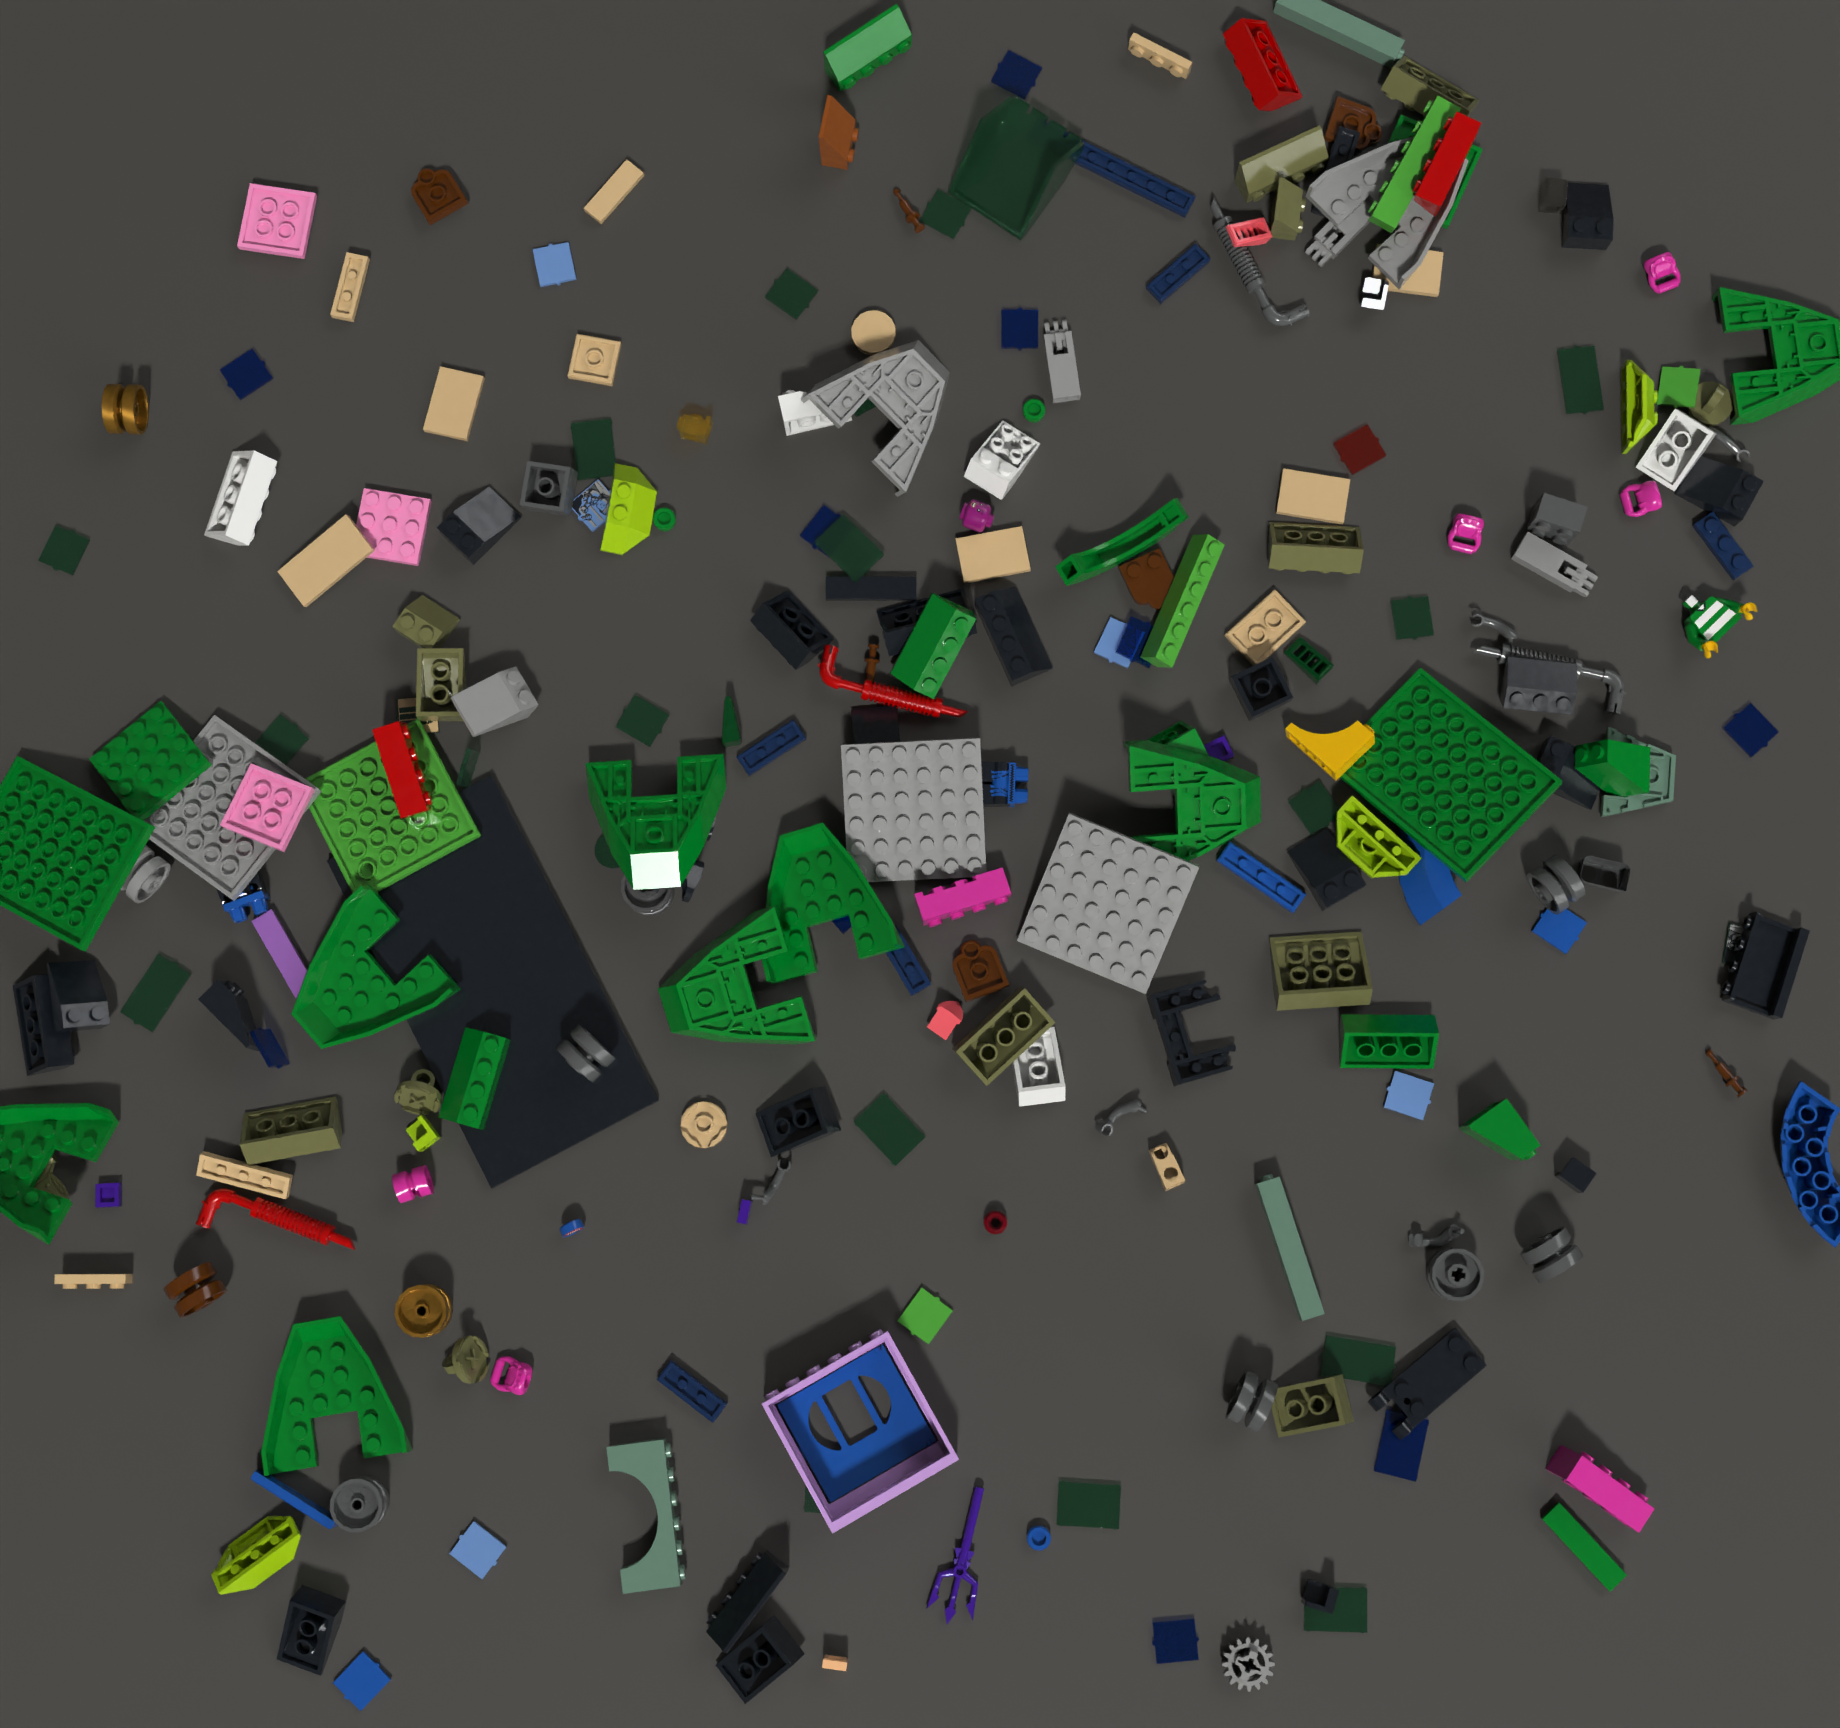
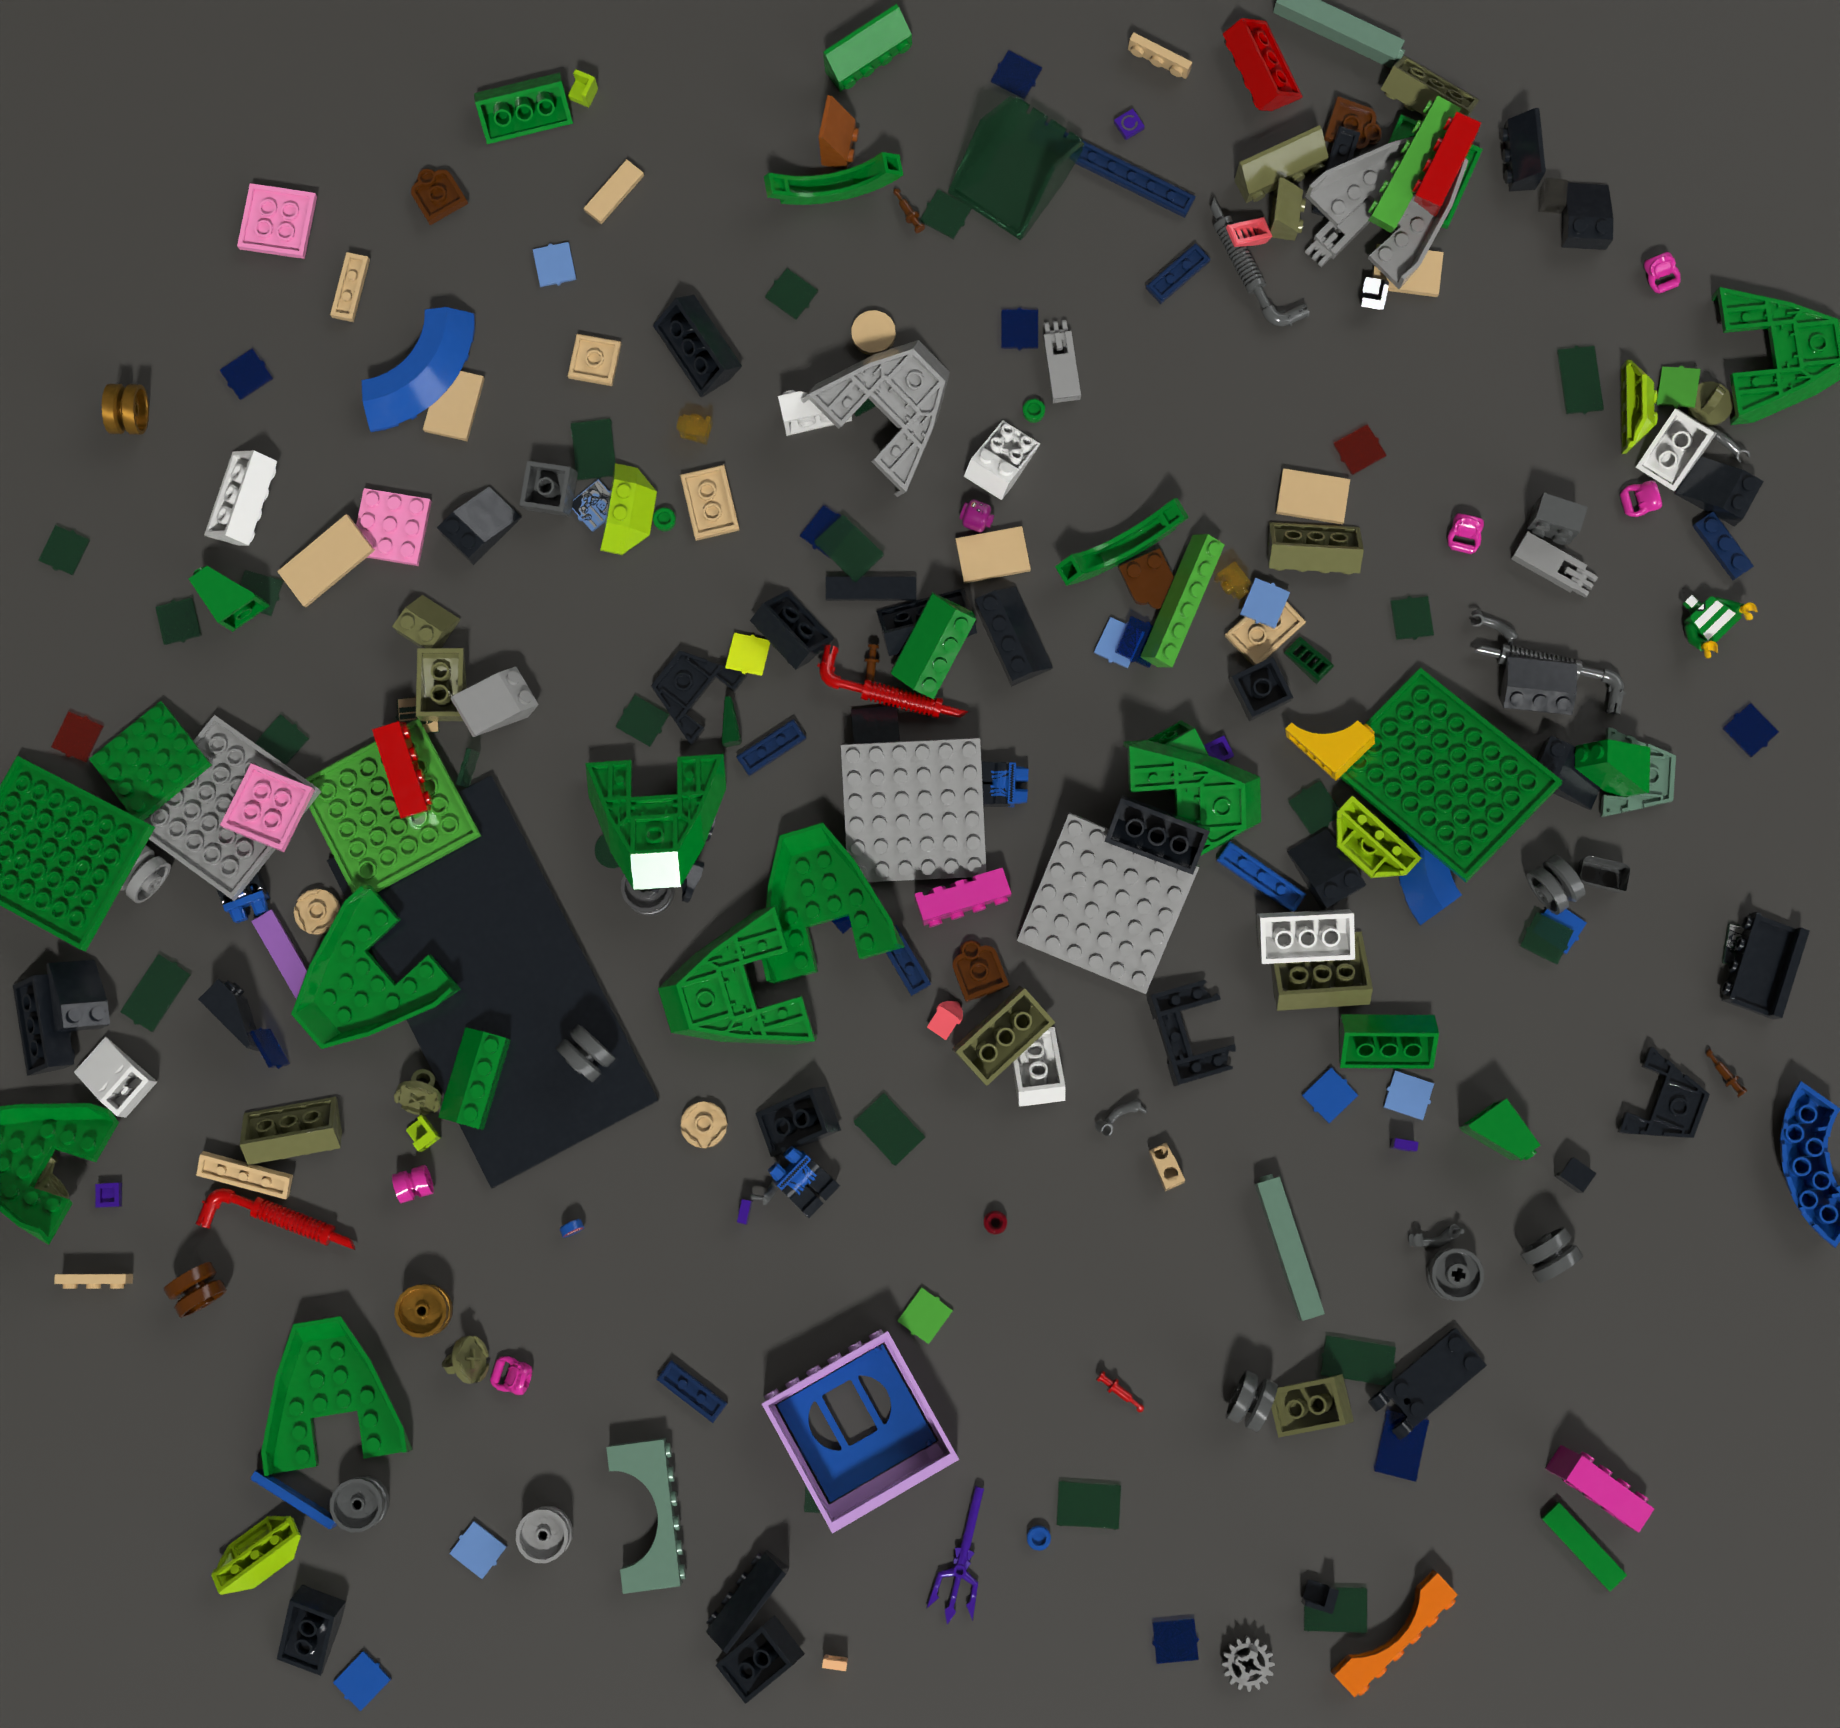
(77, 736): none -> clear red piece
(114, 1078): none -> white slope
(178, 621): none -> clear green piece
(226, 599): none -> green slope
(264, 587): none -> clear green piece
(316, 911): none -> tan tile
(423, 373): none -> blue brick
(523, 108): none -> green slope
(558, 1531): none -> light grey wheel
(583, 89): none -> lime panel
(685, 682): none -> black wing
(696, 344): none -> black slope
(709, 502): none -> tan tile
(748, 654): none -> neon yellow piece
(797, 1175): none -> hips
(835, 186): none -> green arch
(1119, 1390): none -> red piece
(1129, 124): none -> dark purple tile
(1157, 834): none -> black slope
(1233, 581): none -> clear yellow brick
(1265, 603): none -> medium blue piece
(1306, 936): none -> white slope
(1330, 1095): none -> blue piece
(1360, 1669): none -> orange arch
(1405, 1145): none -> dark purple tile
(1523, 151): none -> black slope
(1546, 938): none -> clear green piece
(1676, 1106): none -> black wing

